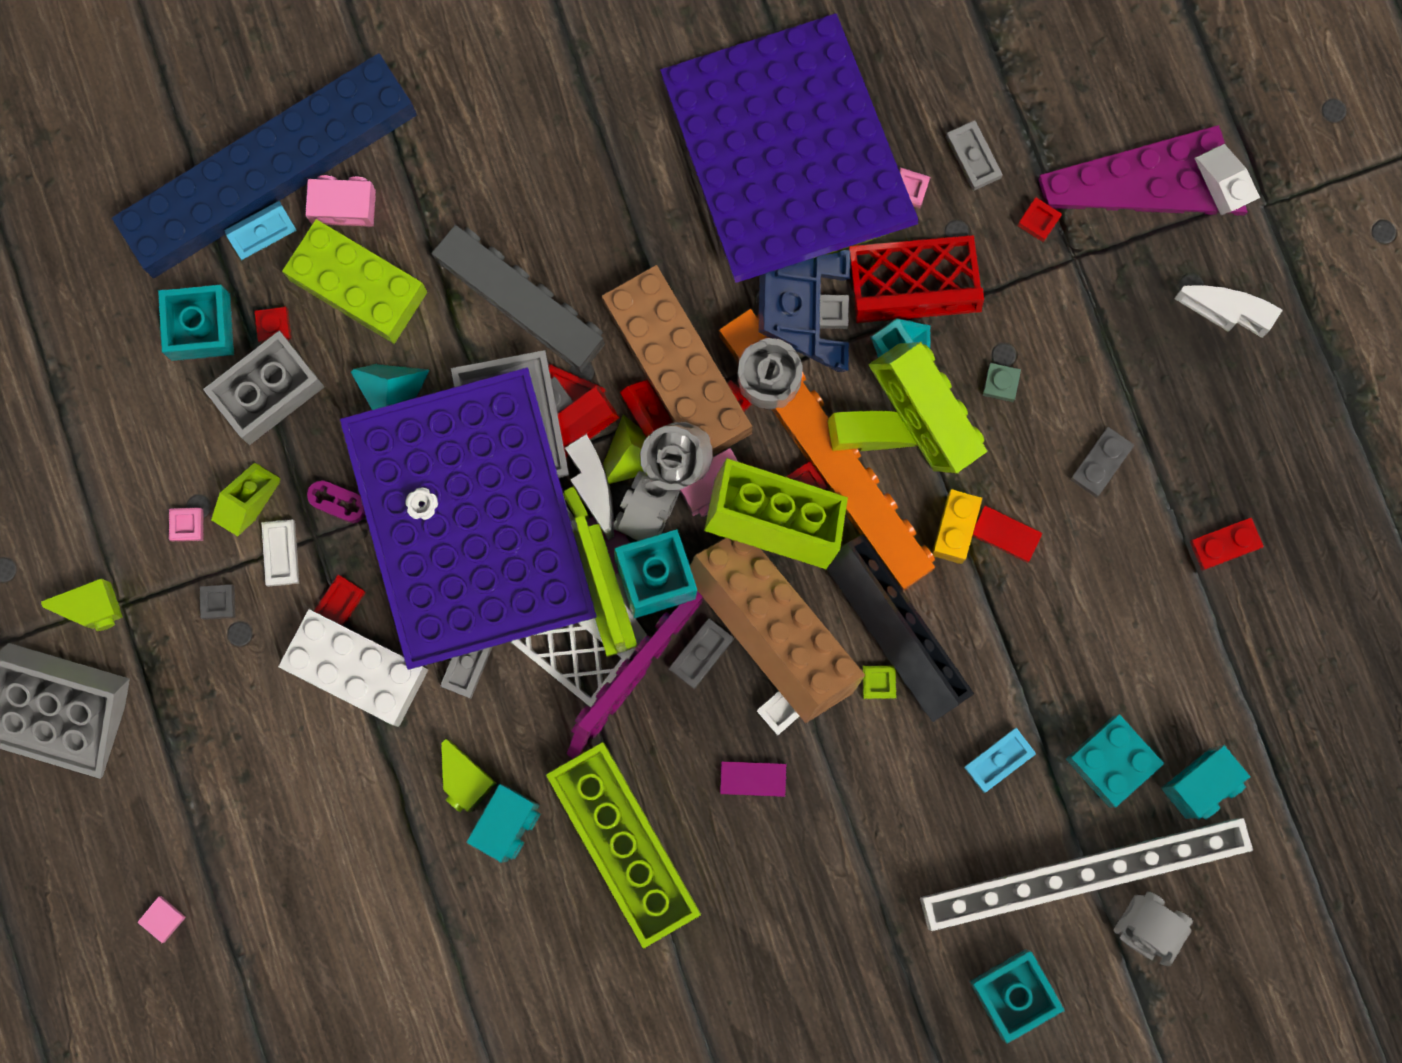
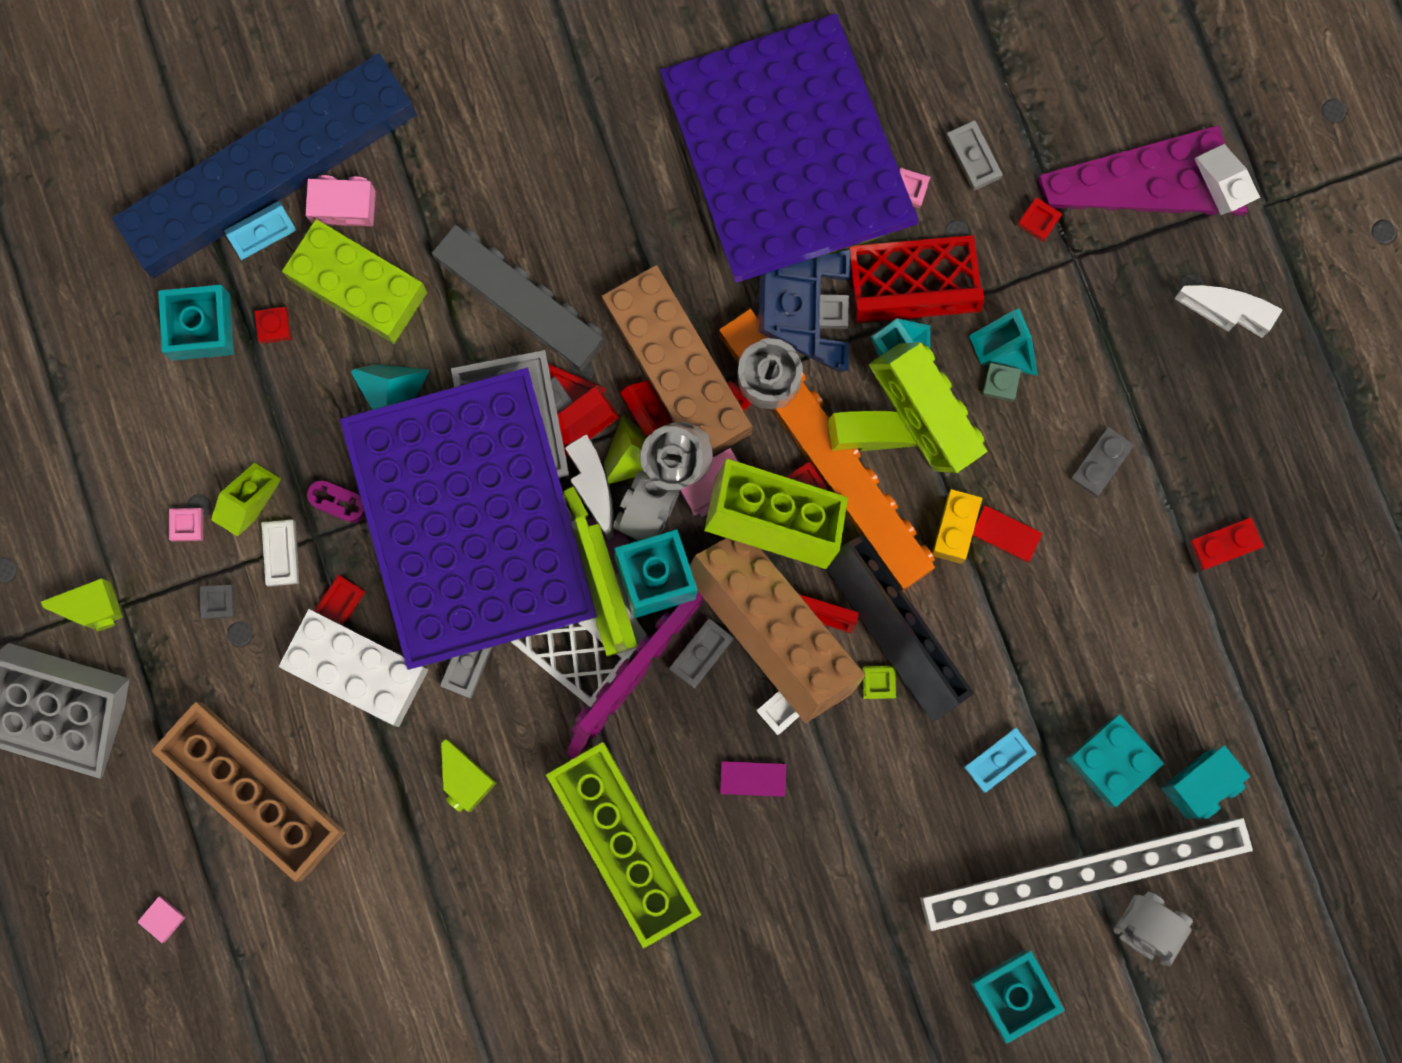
(248, 791): none -> medium nougat brick
(263, 388): light grey brick -> none
(413, 500): white plate -> none
(504, 824): teal brick -> none
(832, 615): none -> red tile
(1006, 343): none -> teal slope

